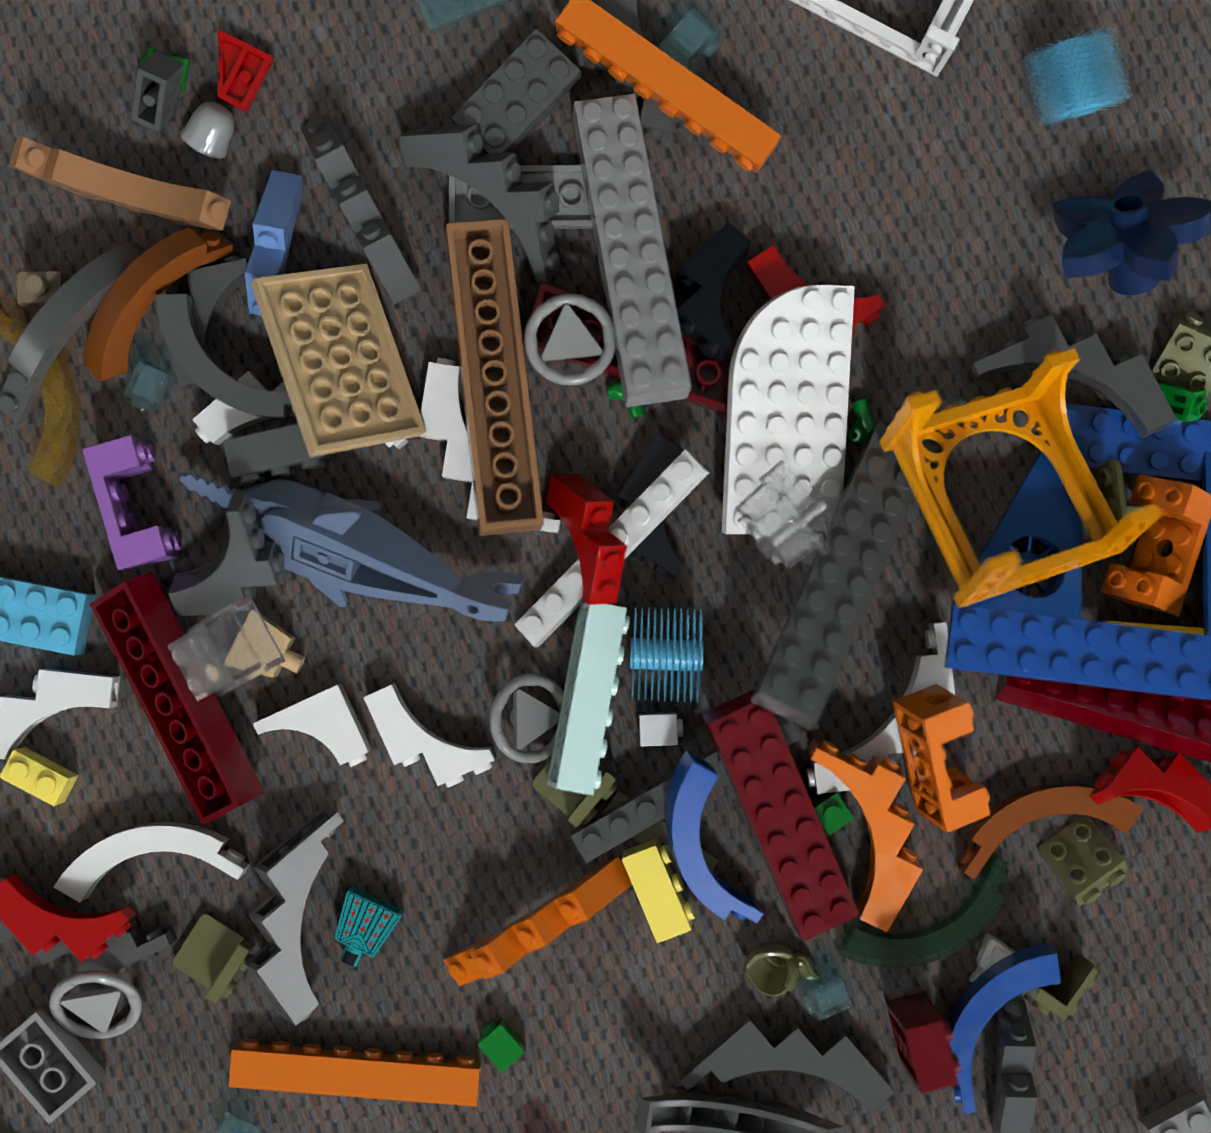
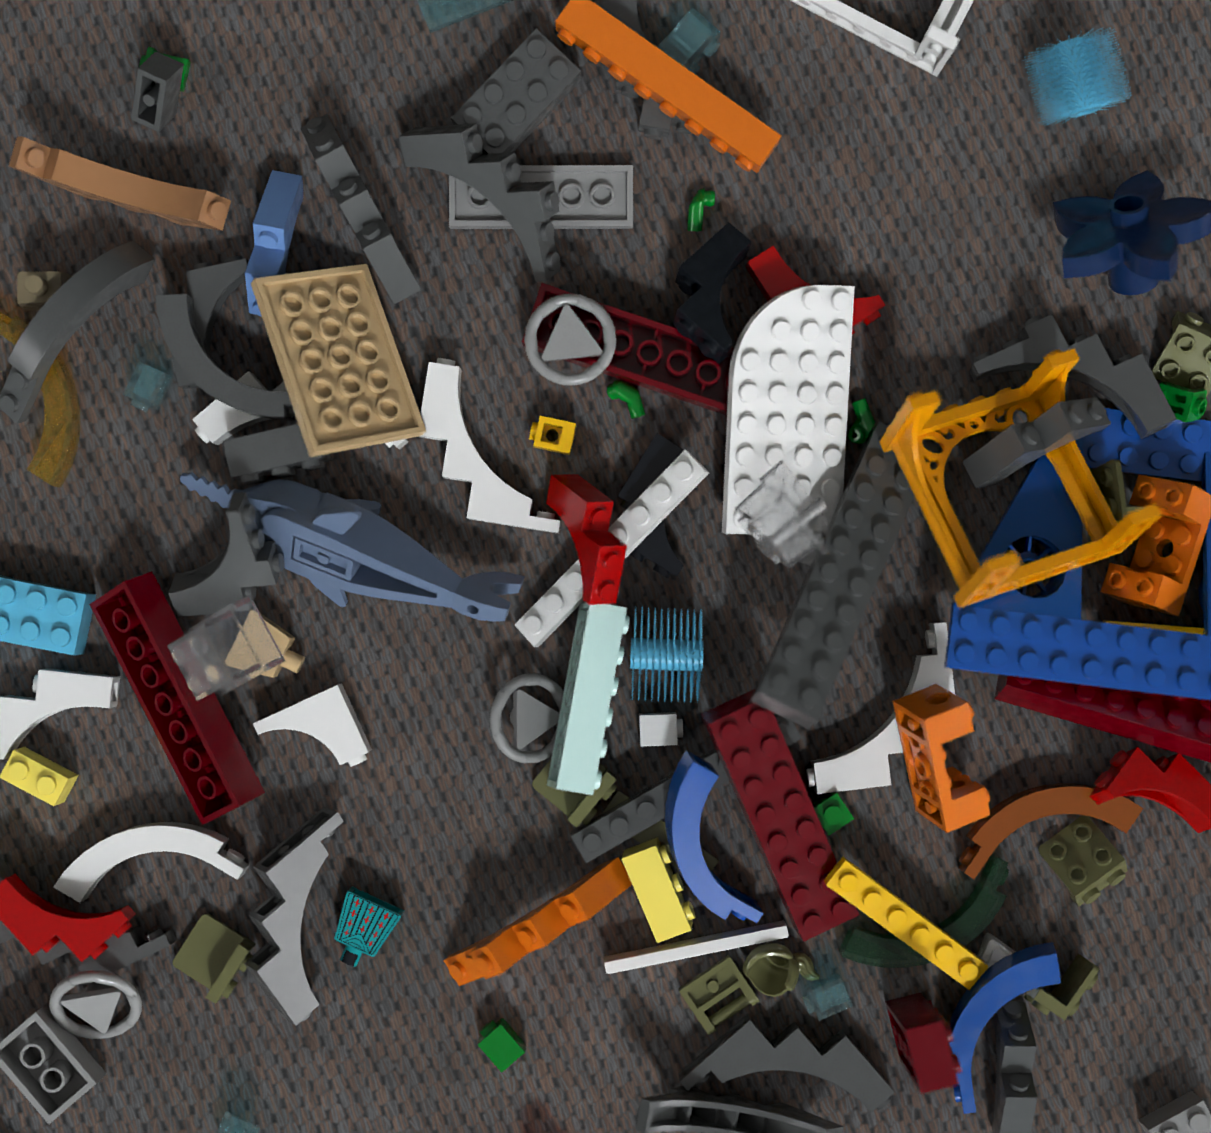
(107, 466): medium lavender plate -> none
(135, 291): dark orange arch -> none
(209, 130): light grey hair -> none
(240, 71): red wing -> none
(355, 1073): orange brick -> none
(408, 738): white arch -> none
(493, 377): medium nougat brick -> none
(565, 431): none -> yellow brick
(630, 250): light grey brick -> none
(696, 208): none -> green arm
(696, 947): none -> white tile
(712, 987): none -> olive plate
(890, 870): orange arch -> none
(906, 923): none -> yellow plate
(1031, 440): none -> dark grey arch

